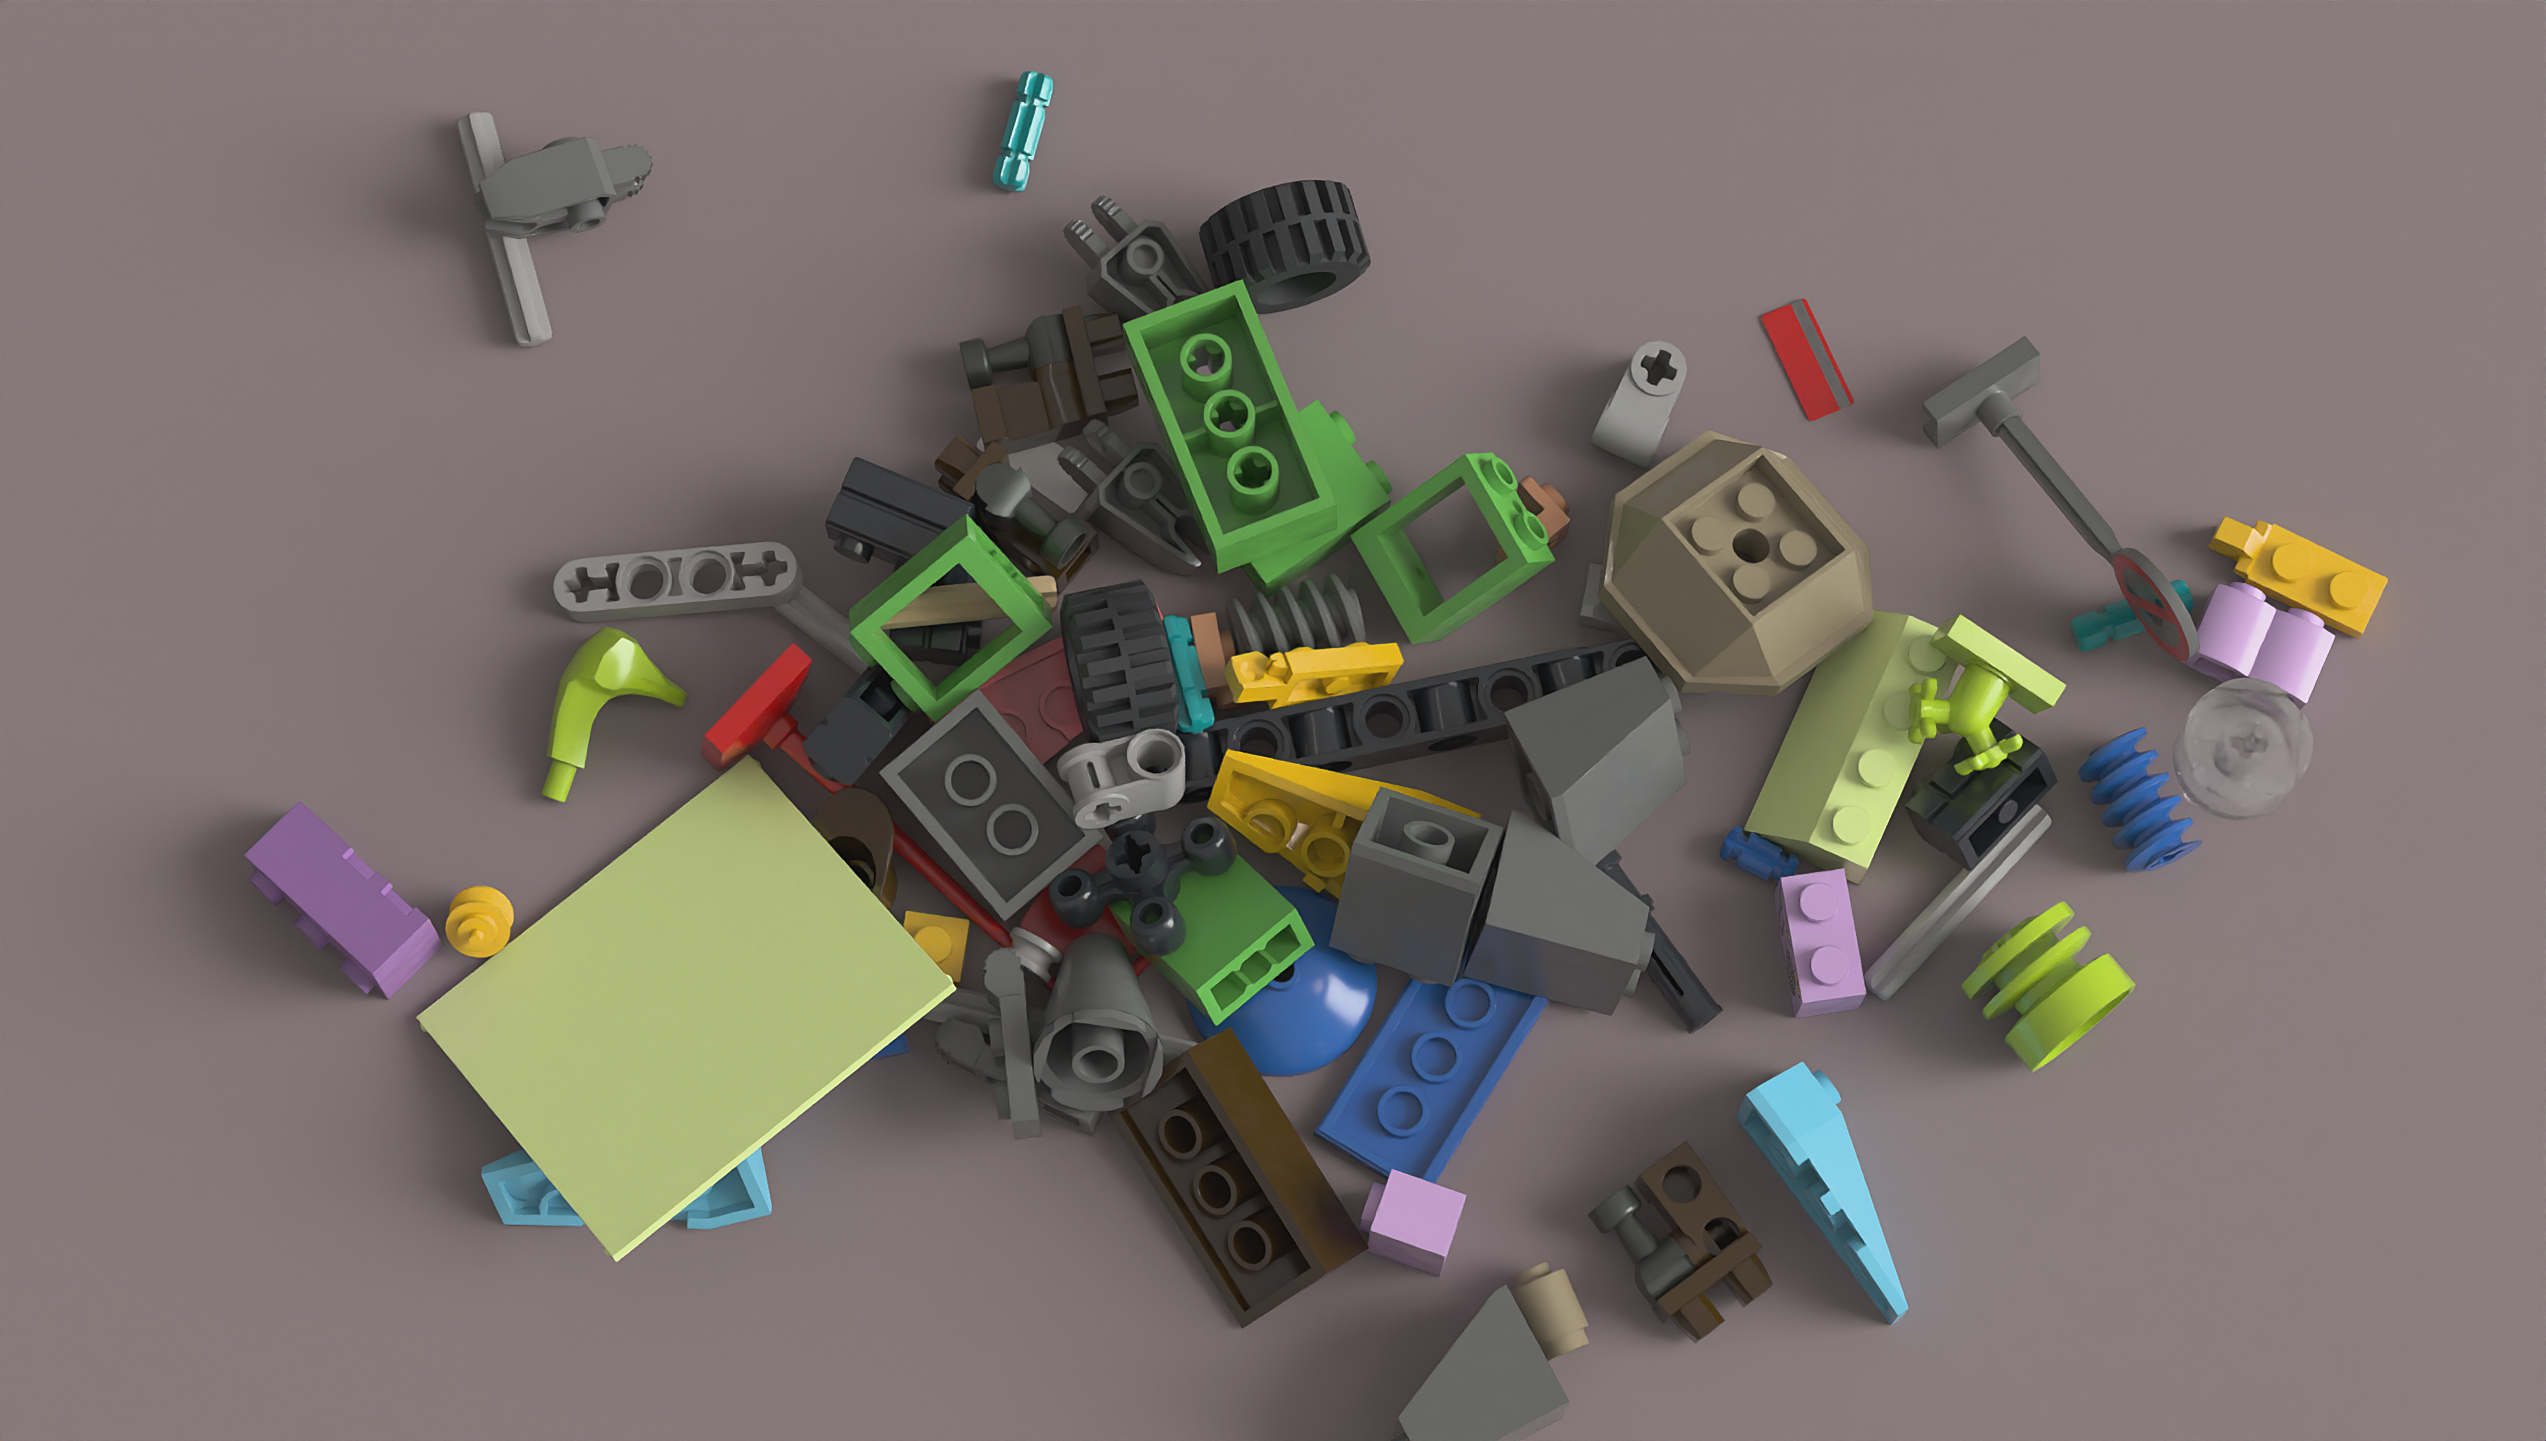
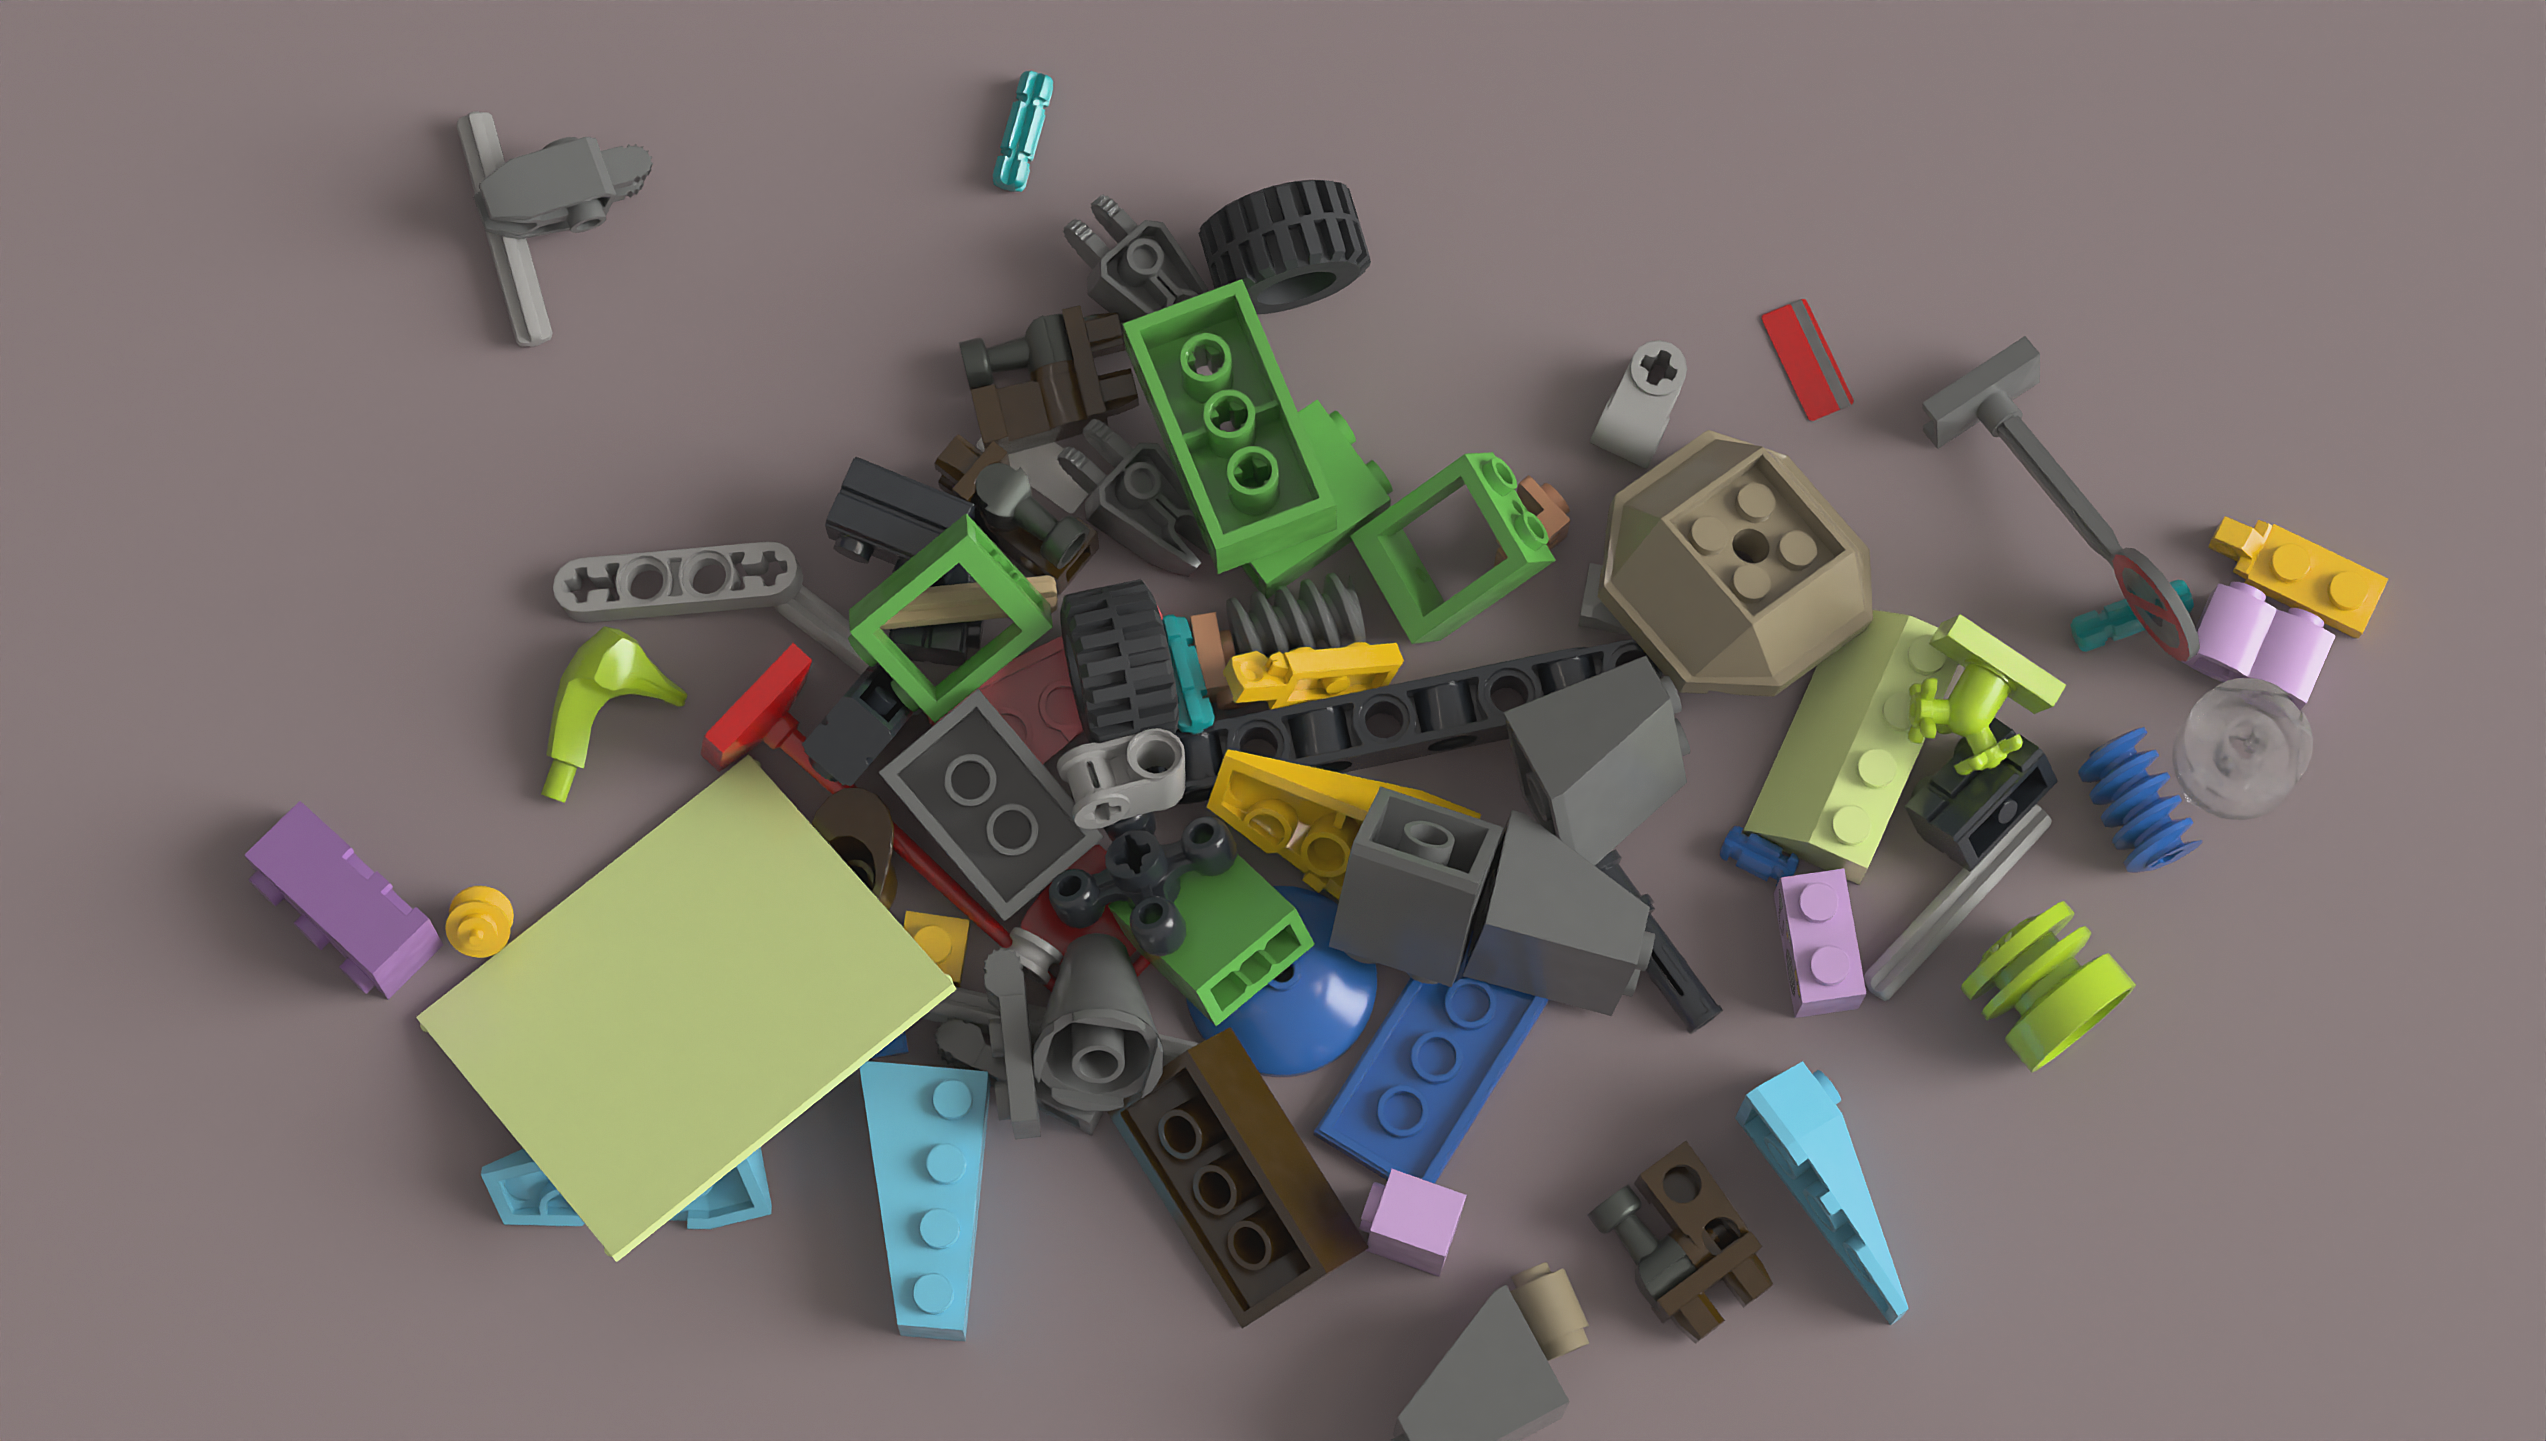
(928, 1172): none -> medium azure wedge

